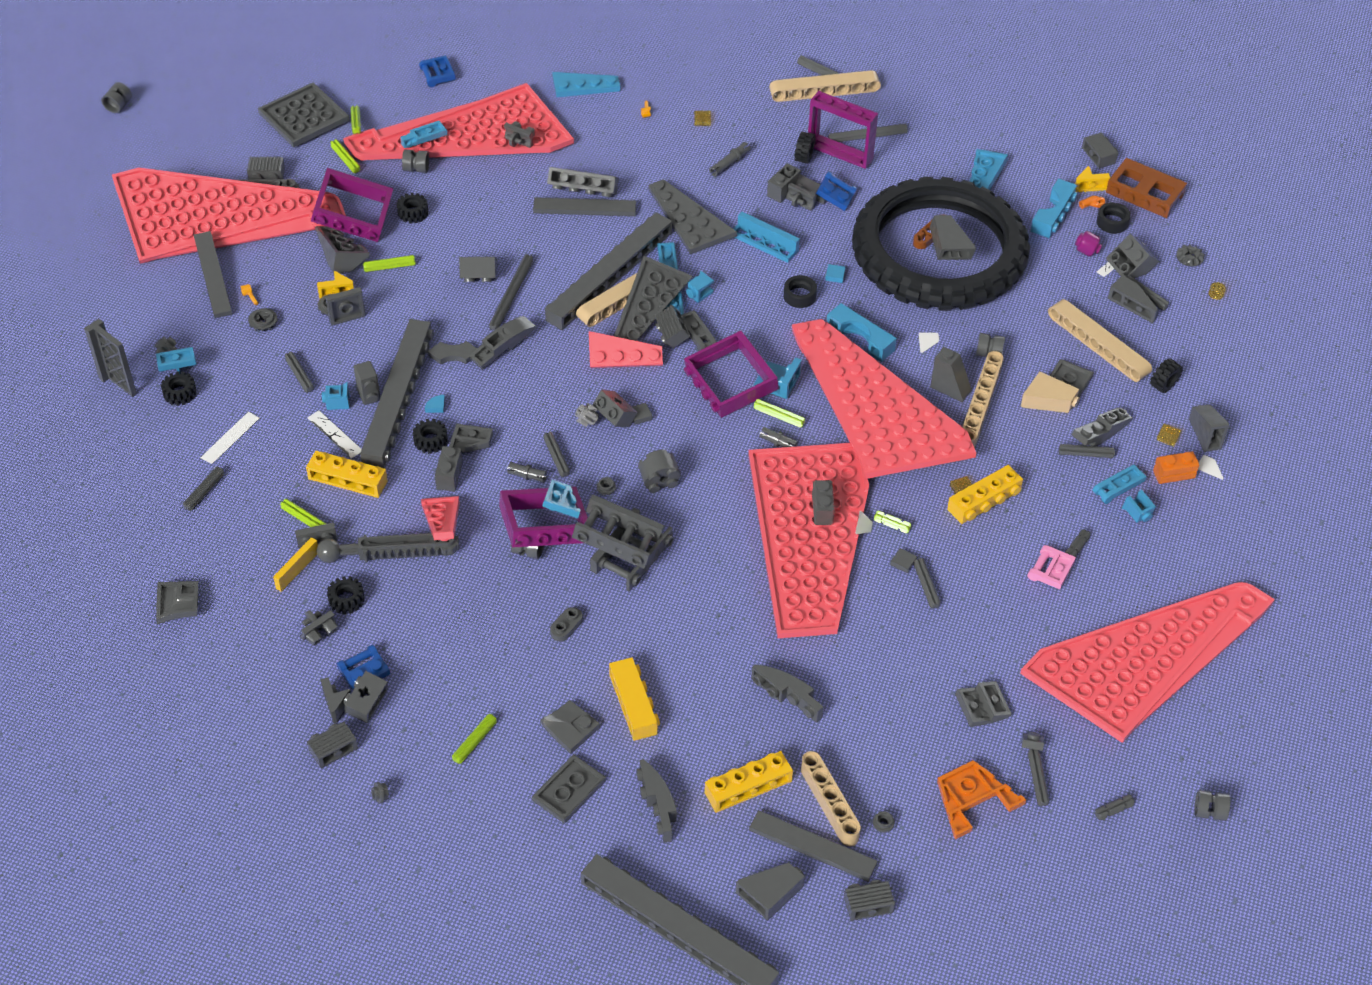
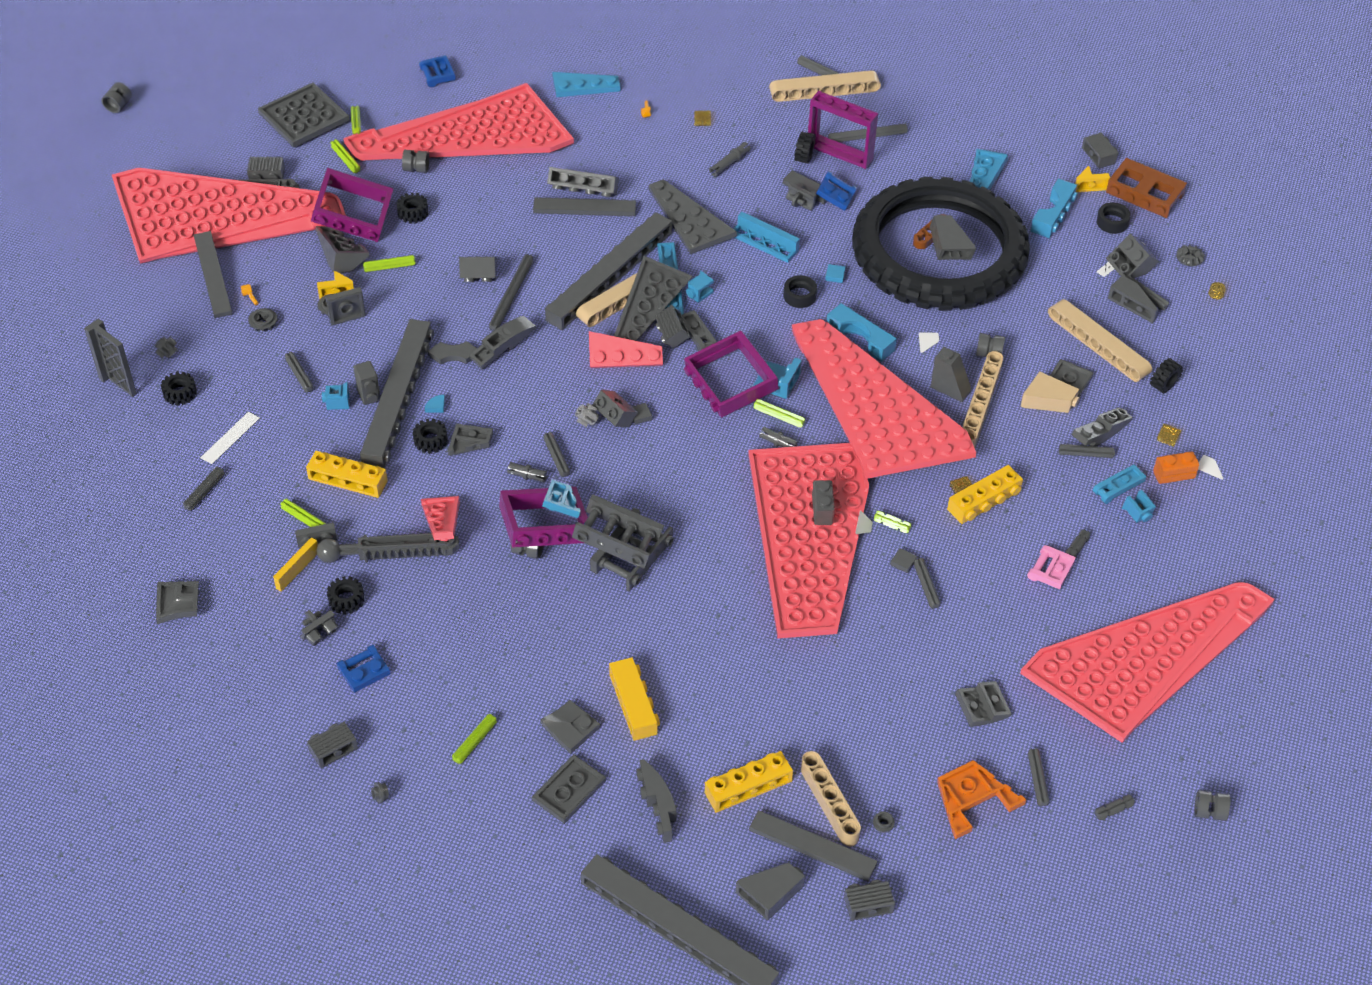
(176, 359): dark azure panel -> none
(334, 699): dark grey slope -> none
(335, 434): white sticker -> none
(365, 707): dark grey brick -> none
(423, 134): dark azure hinge -> none
(448, 468): dark grey brick -> none
(517, 135): dark grey hips -> none
(567, 622): dark grey plate -> none
(606, 486): dark grey plate -> none
(659, 470): dark grey brick -> none
(778, 184): dark grey slope -> none
(783, 686): dark grey slope -> none
(1032, 741): dark grey plate -> none
(1088, 243): magenta head -> none
(1093, 201): orange arm -> none
(1208, 427): dark grey slope -> none

